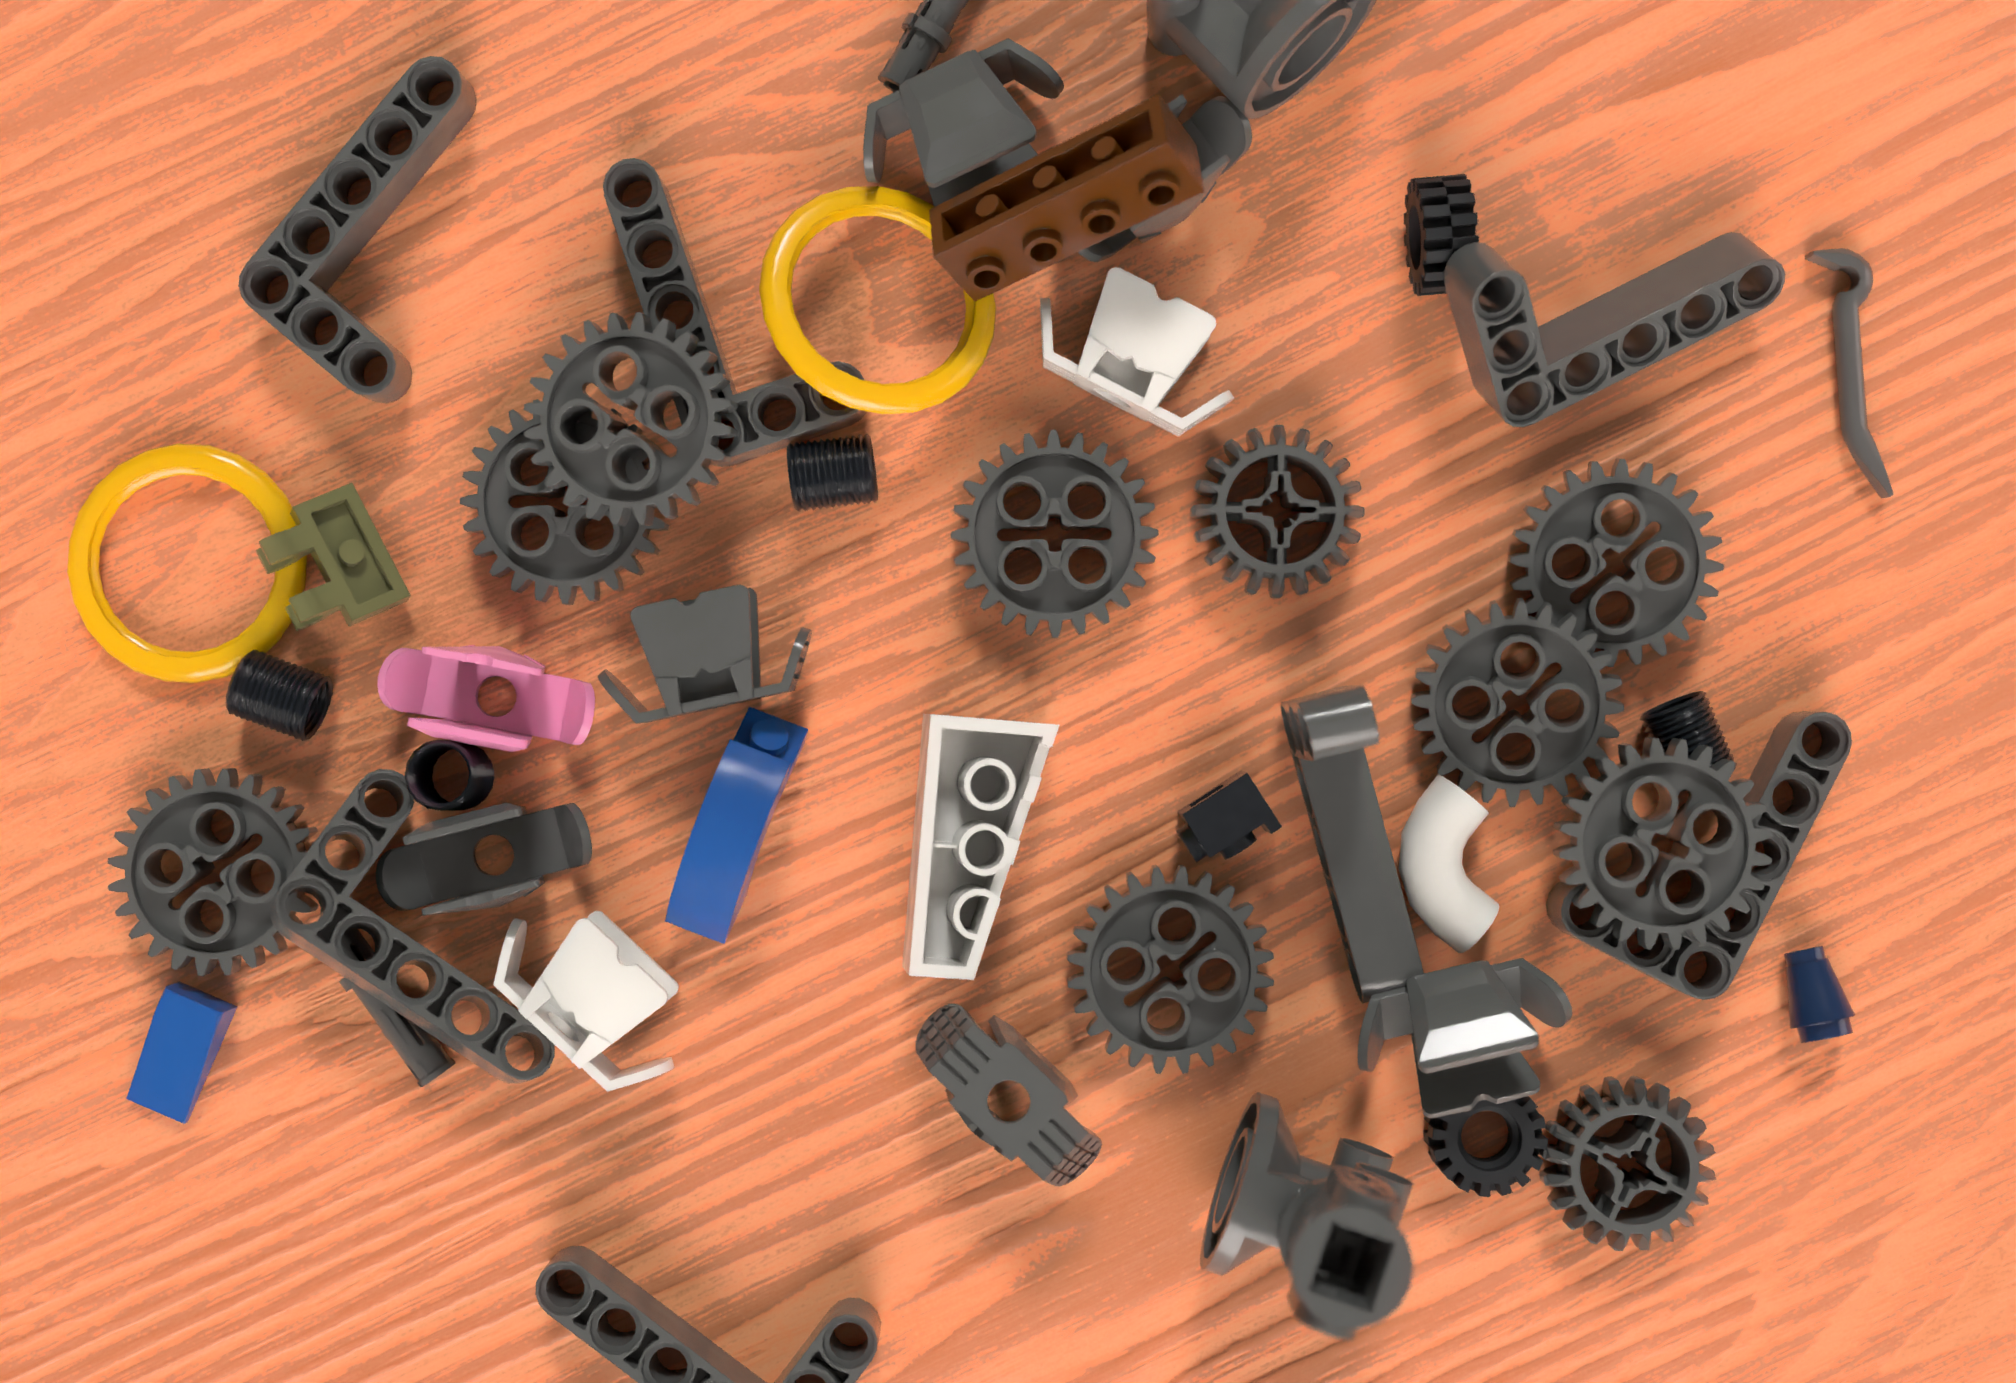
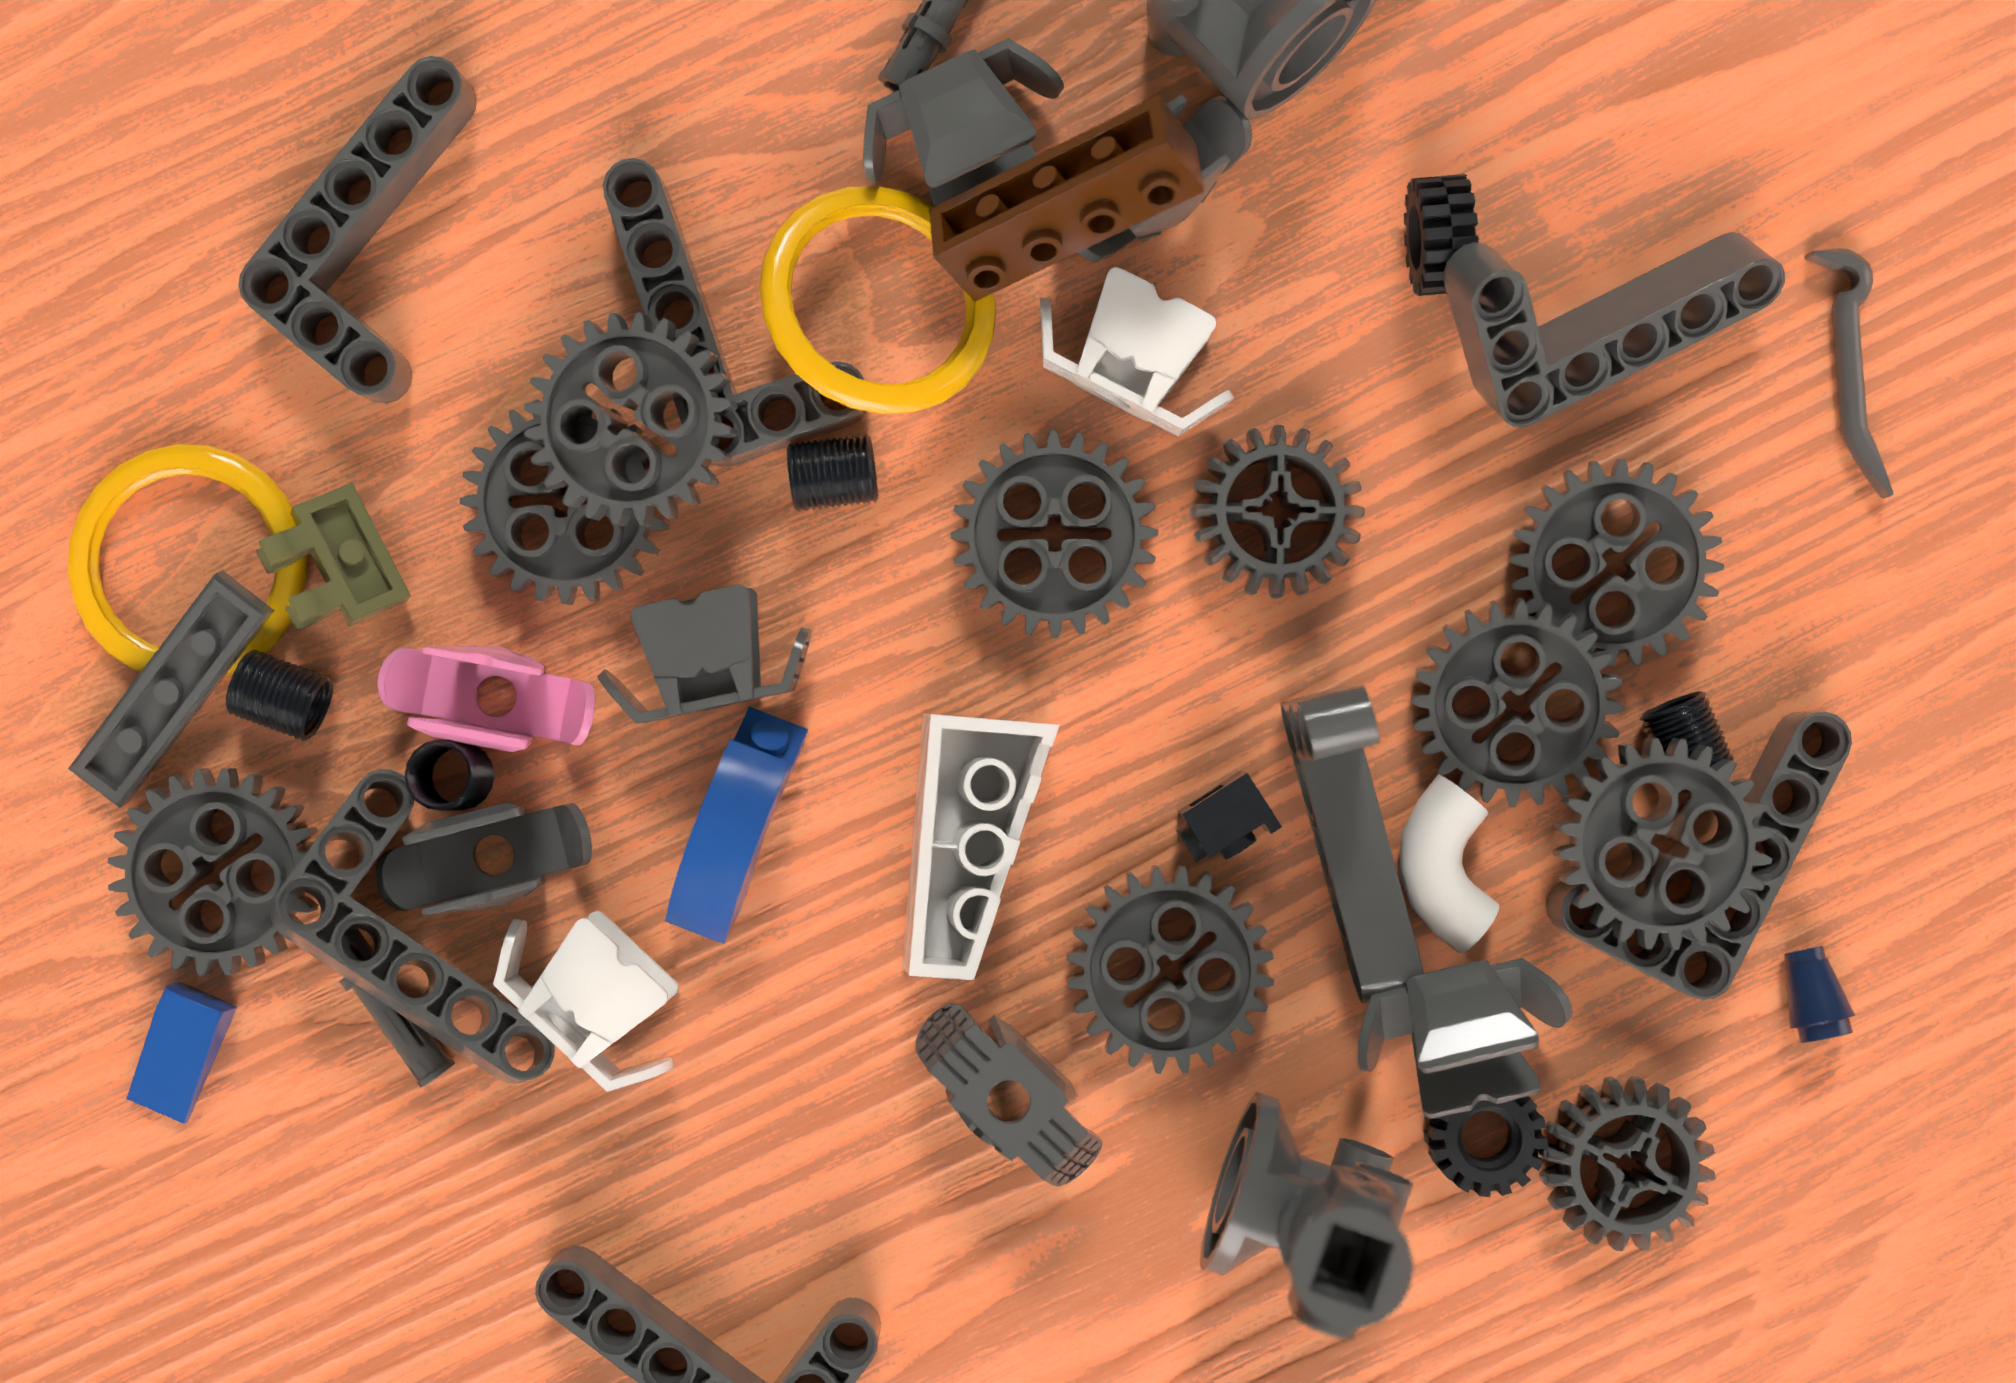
(171, 688): none -> dark grey tile

